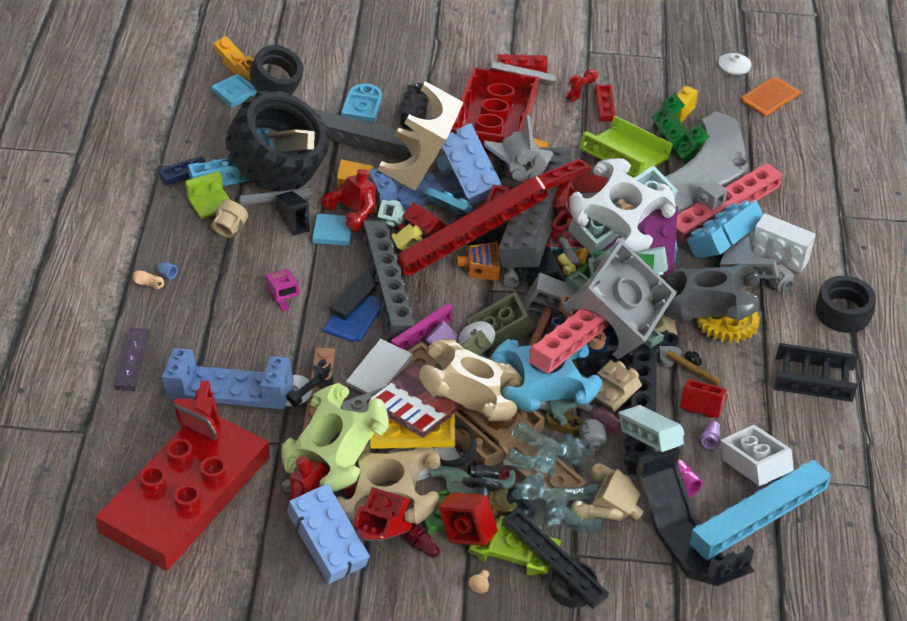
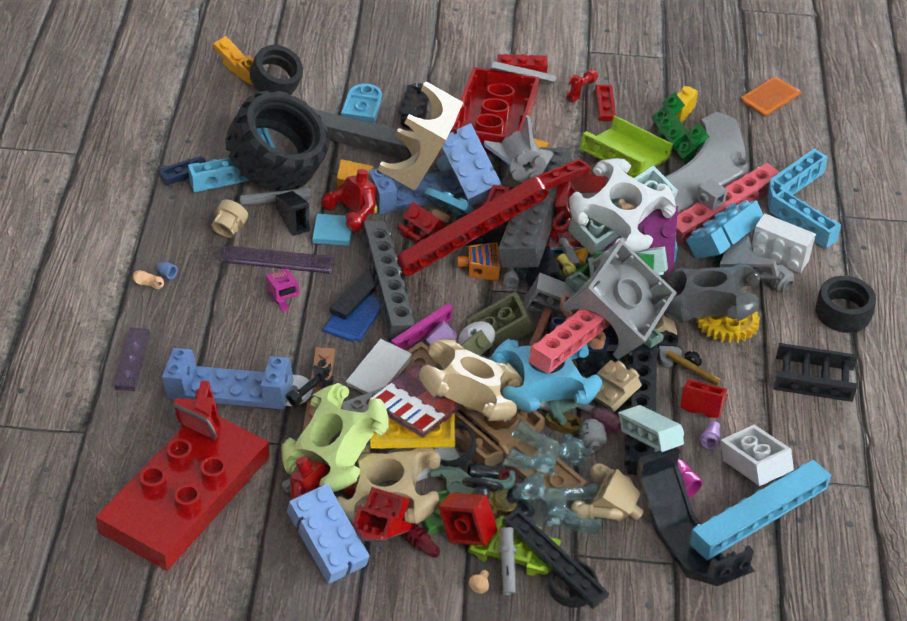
(206, 193): lime bracket -> none
(234, 90): medium azure tile -> none
(277, 259): none -> clear purple tile
(292, 140): tan panel -> none
(391, 213): light aqua brick -> none
(407, 237): light yellow brick -> none
(439, 214): none -> medium nougat tile
(507, 553): none -> light grey pin
(734, 63): white dish -> none
(797, 212): none -> medium azure brick

